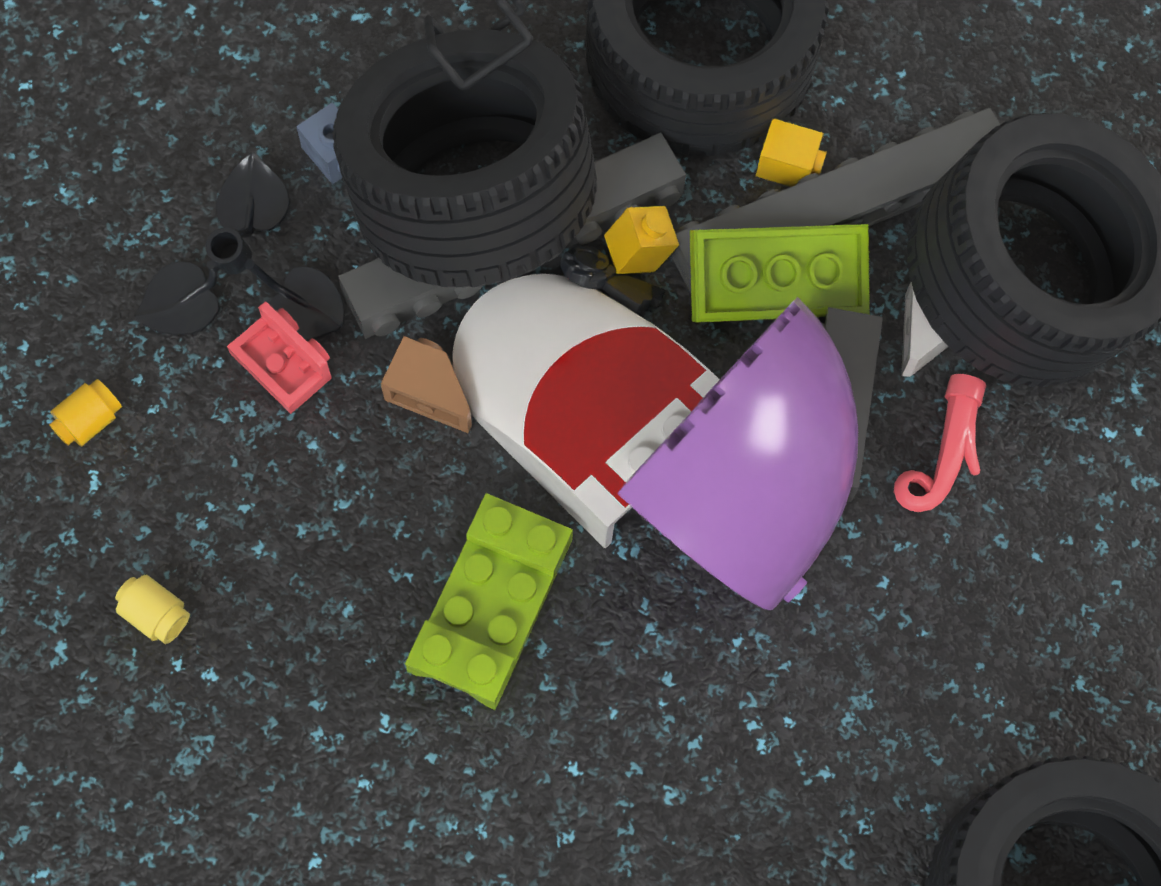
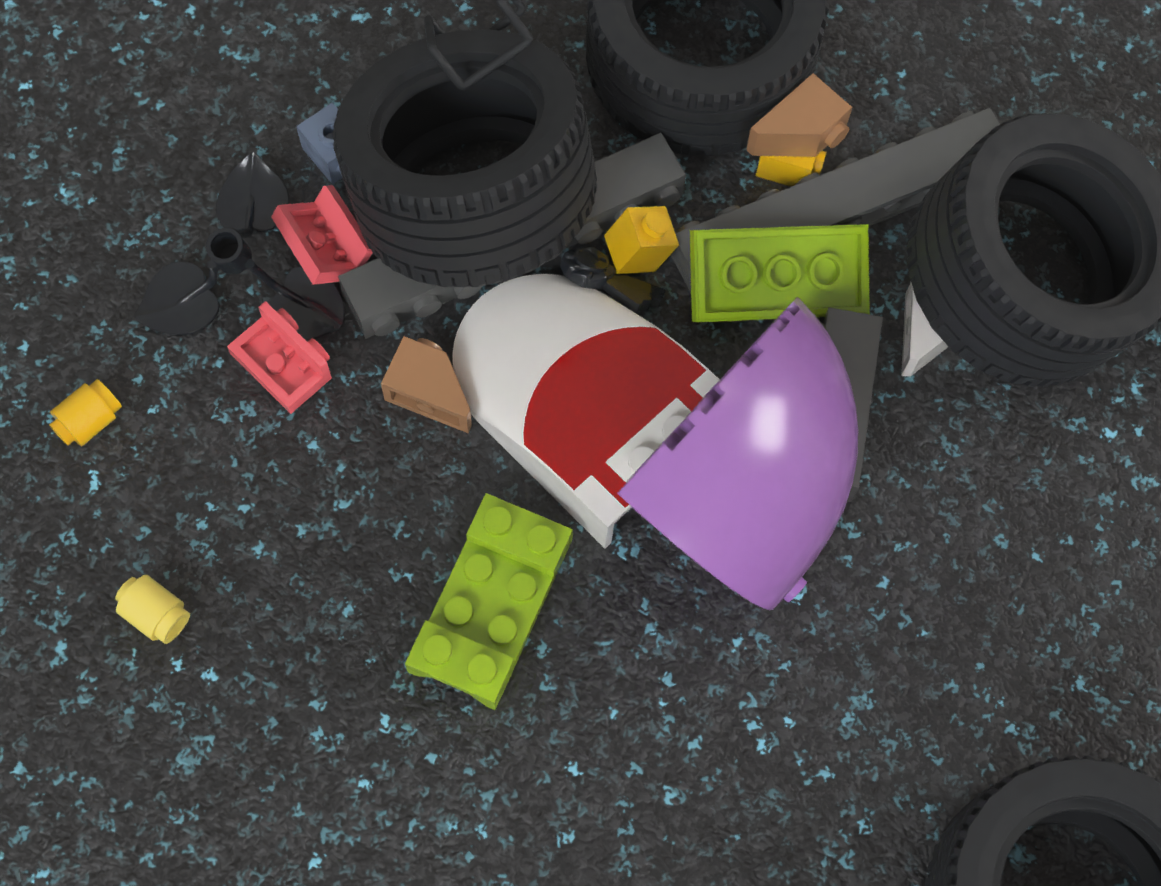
(323, 236): none -> coral bracket
(802, 122): none -> medium nougat slope
(957, 442): coral plant -> none

